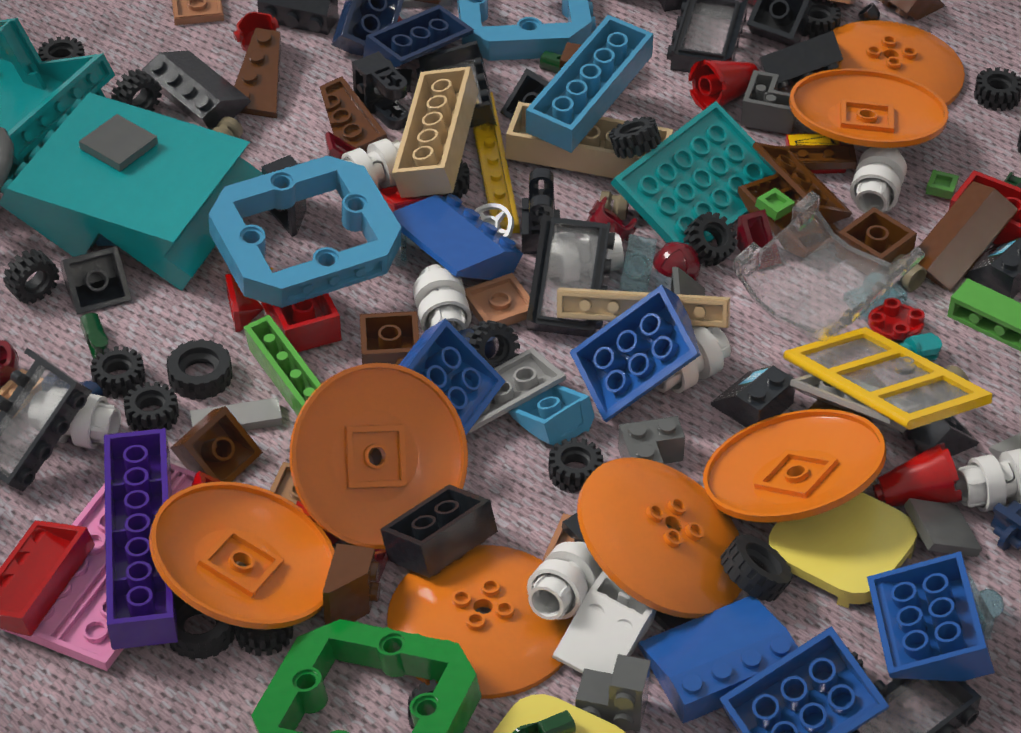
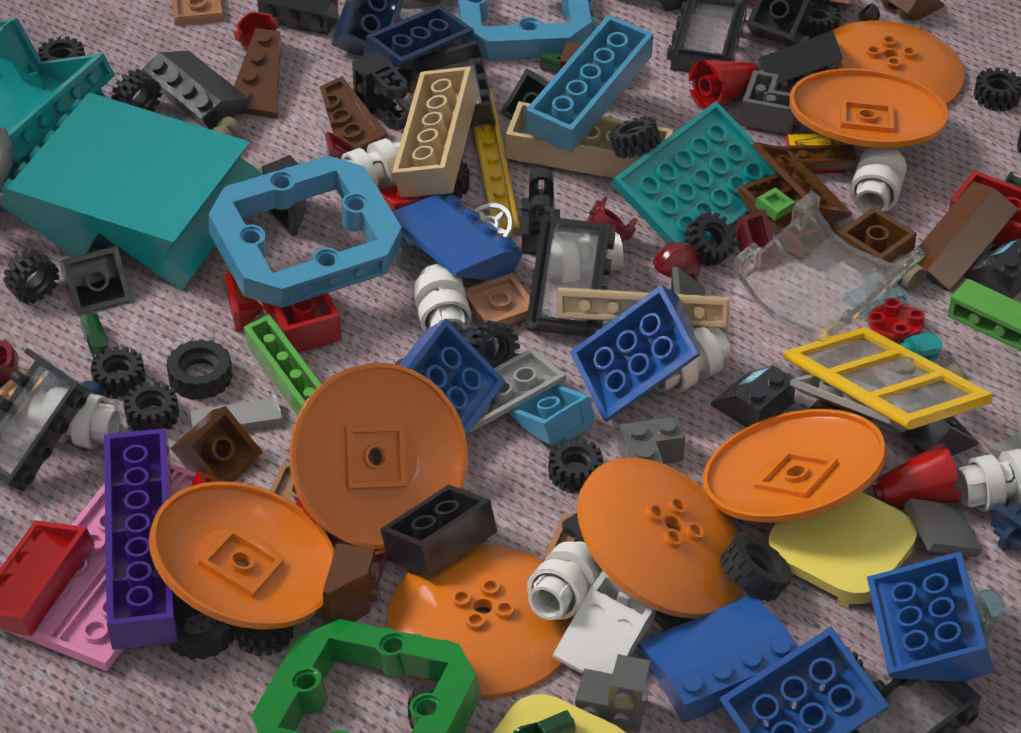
(118, 142): dark grey tile -> none
(387, 336): reddish brown brick -> none
(620, 205): dark tan wheel -> none
(637, 264): clear light blue tile -> none
(942, 184): bright green plate -> none

